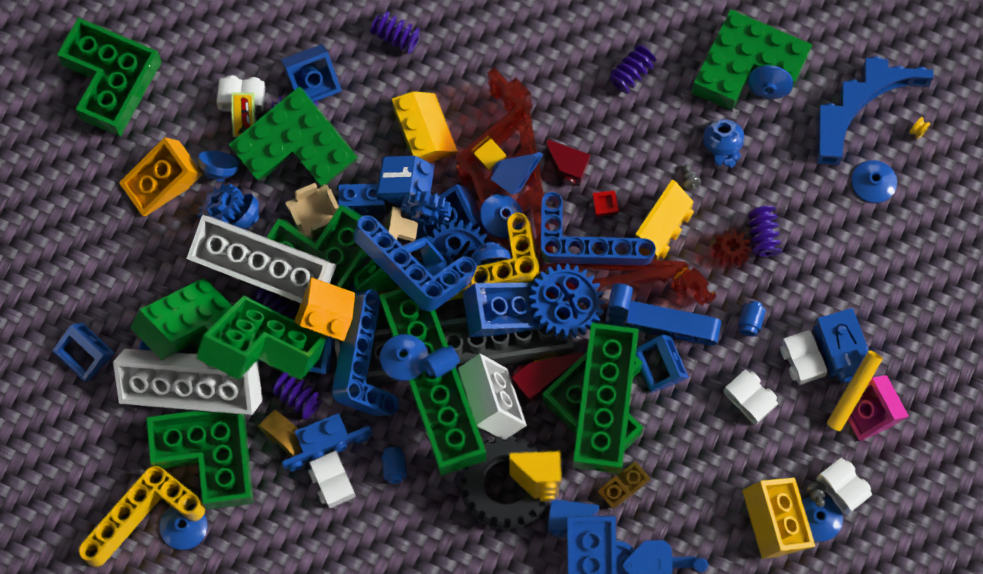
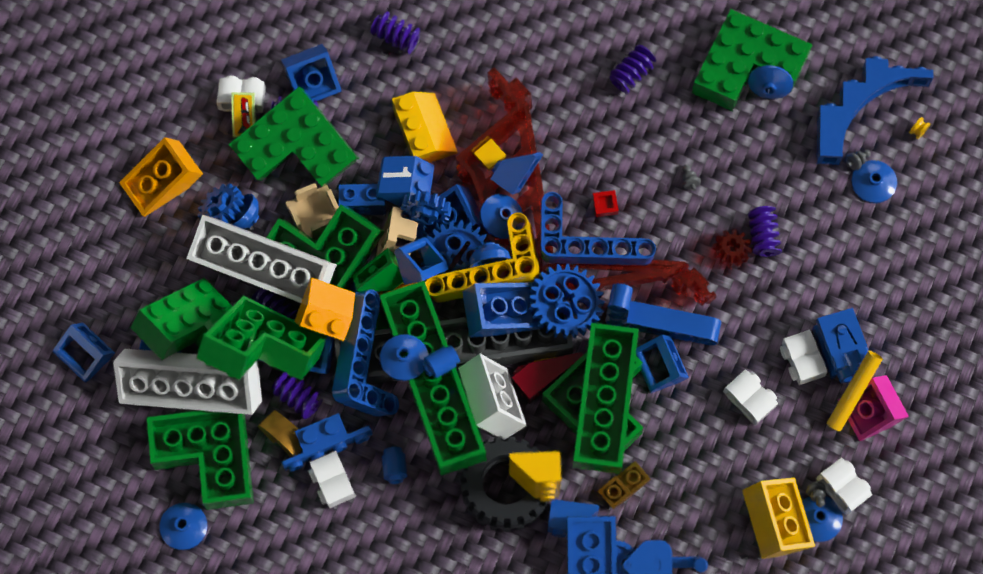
(118, 73): green brick -> none
(138, 510): yellow beam -> none
(218, 165): blue piece -> none
(409, 268): blue beam -> none
(568, 162): dark red slope -> none
(665, 220): yellow slope -> none
(723, 143): blue piece -> none
(728, 161): blue plant -> none
(751, 318): blue brick -> none
(857, 159): none -> dark grey hair

